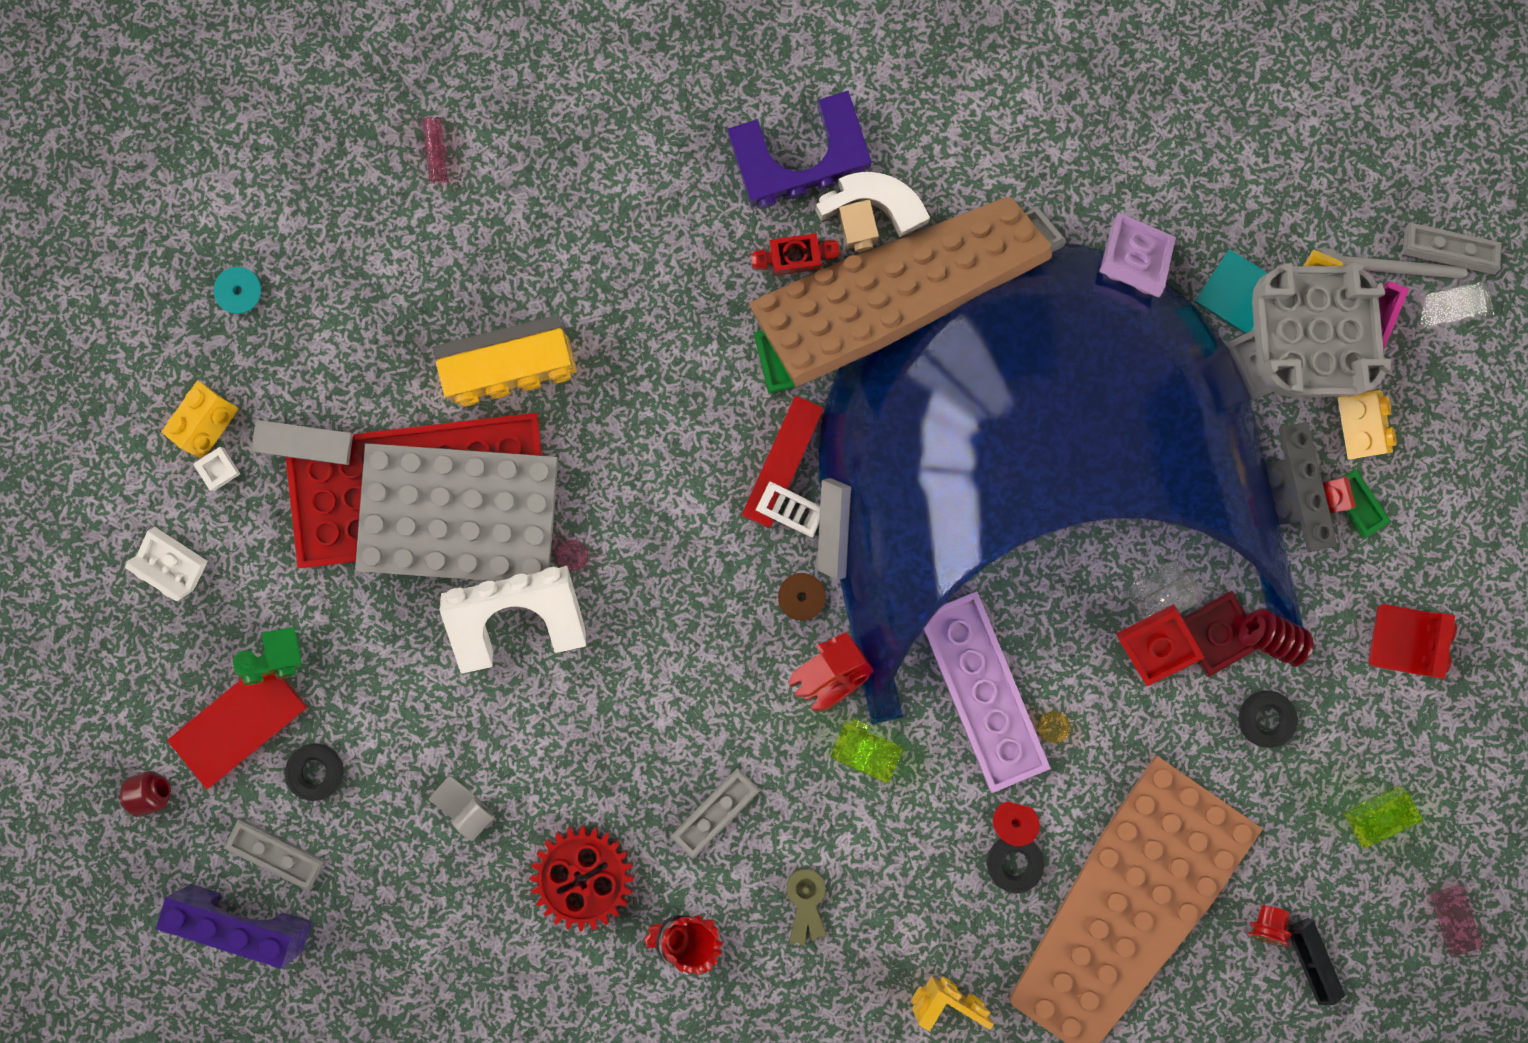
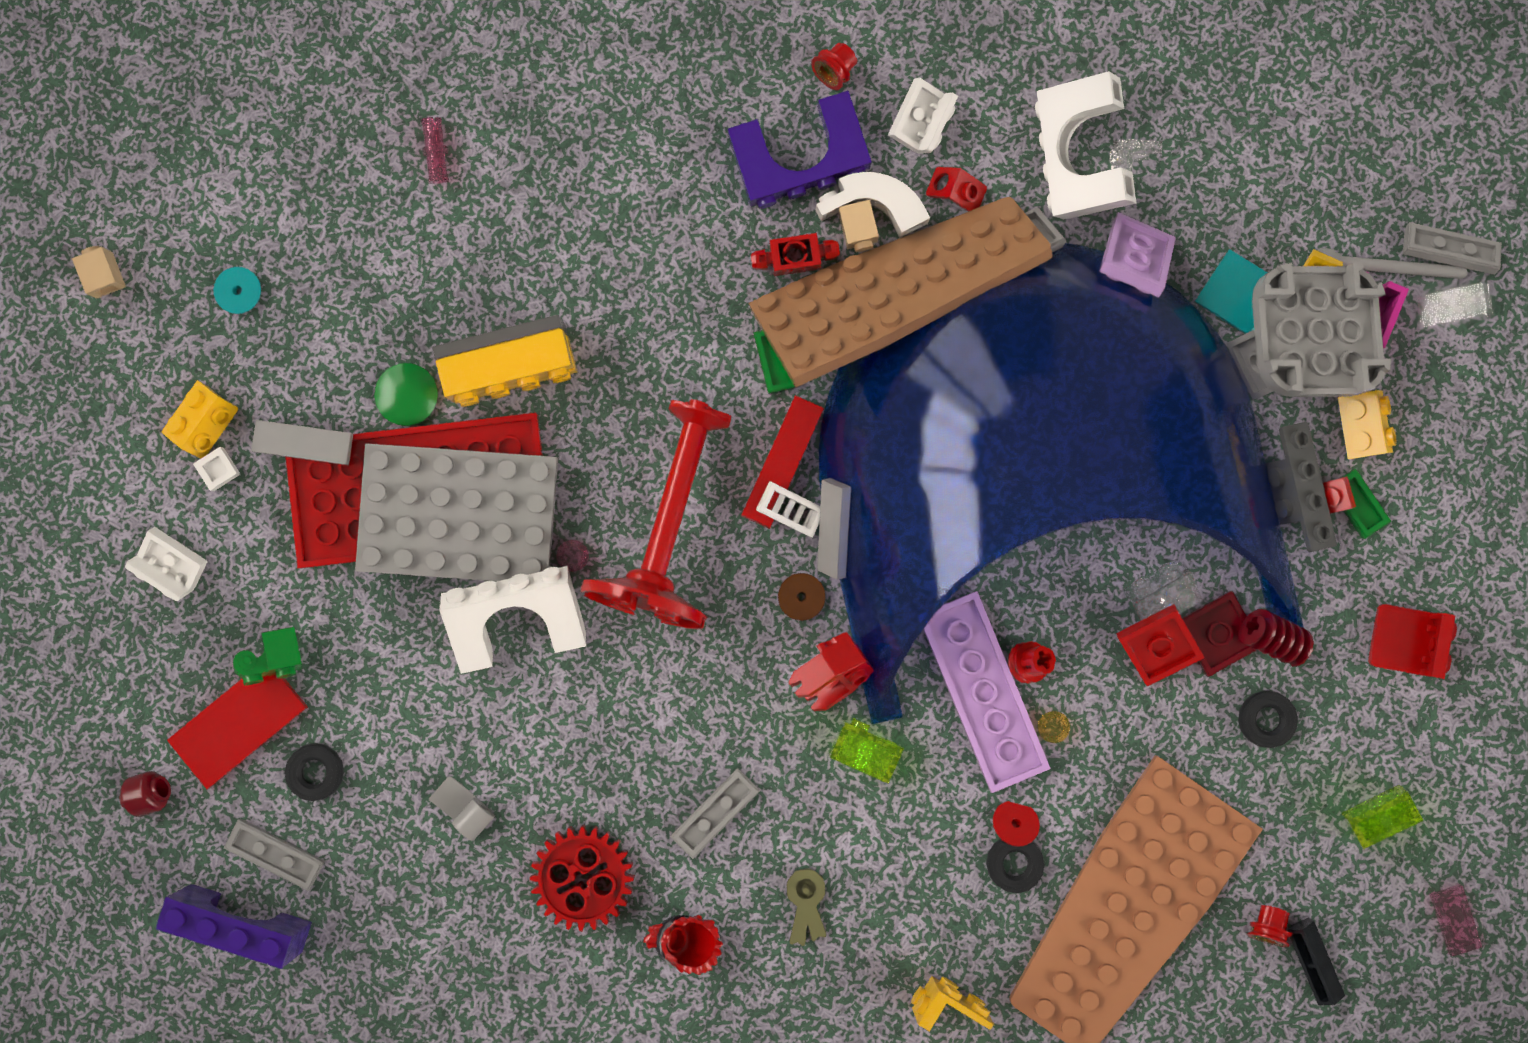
(98, 271): none -> tan brick
(406, 394): none -> green dish
(649, 586): none -> red piece
(834, 65): none -> red piece
(922, 117): none -> white bracket
(960, 188): none -> red bracket
(1030, 653): none -> red piece
(1061, 112): none -> white arch
(1131, 150): none -> clear bracket

